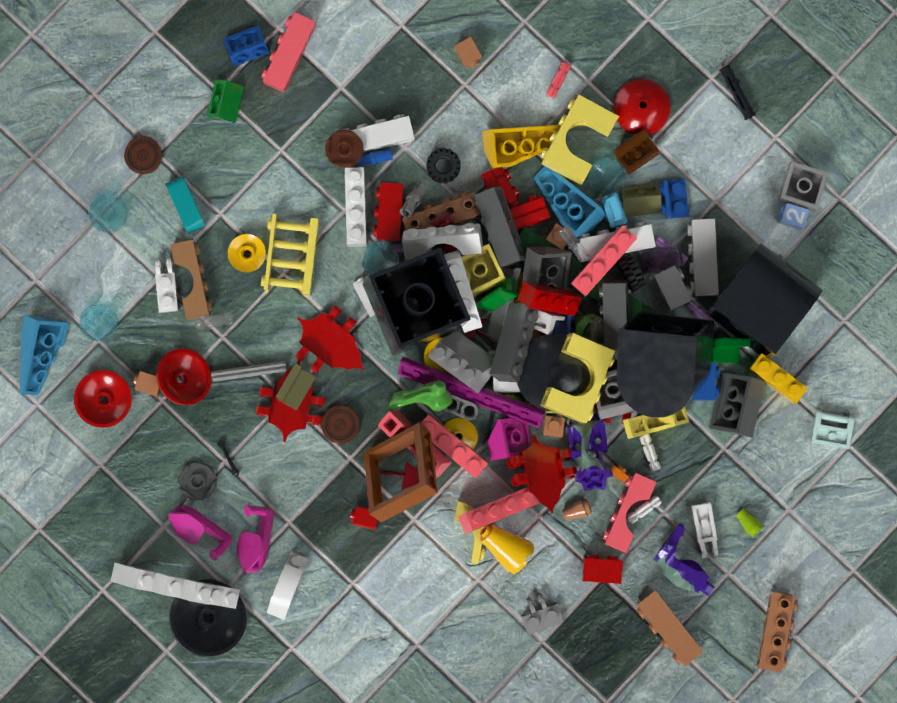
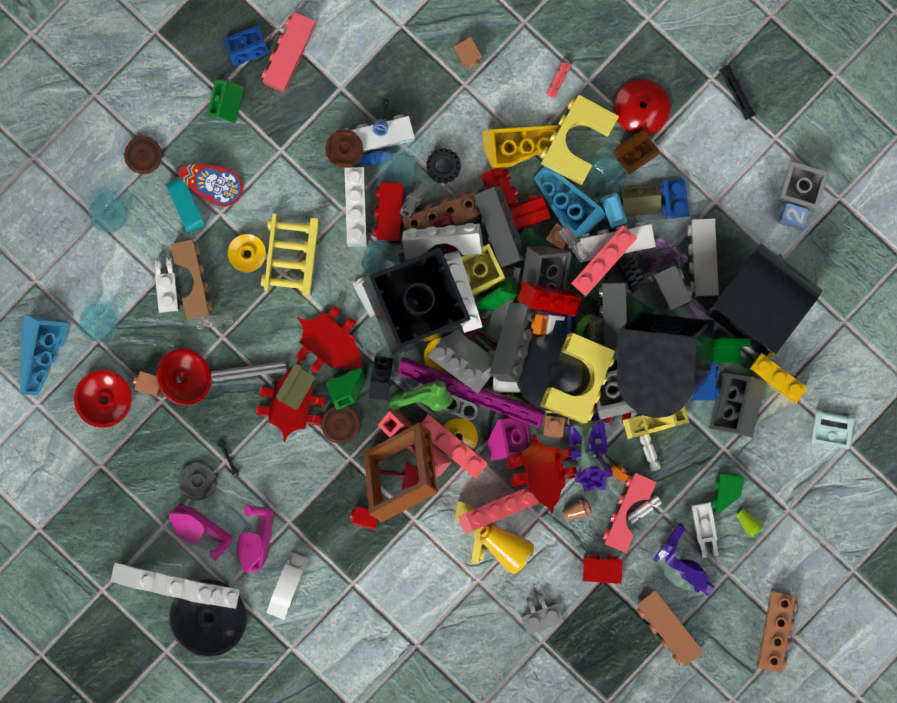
(213, 183): none -> shield
(346, 388): none -> green slope
(380, 127): none -> medium blue hinge
(381, 378): none -> black slope
(397, 168): none -> clear light blue piece
(539, 324): none -> orange plate
(728, 491): none -> green slope

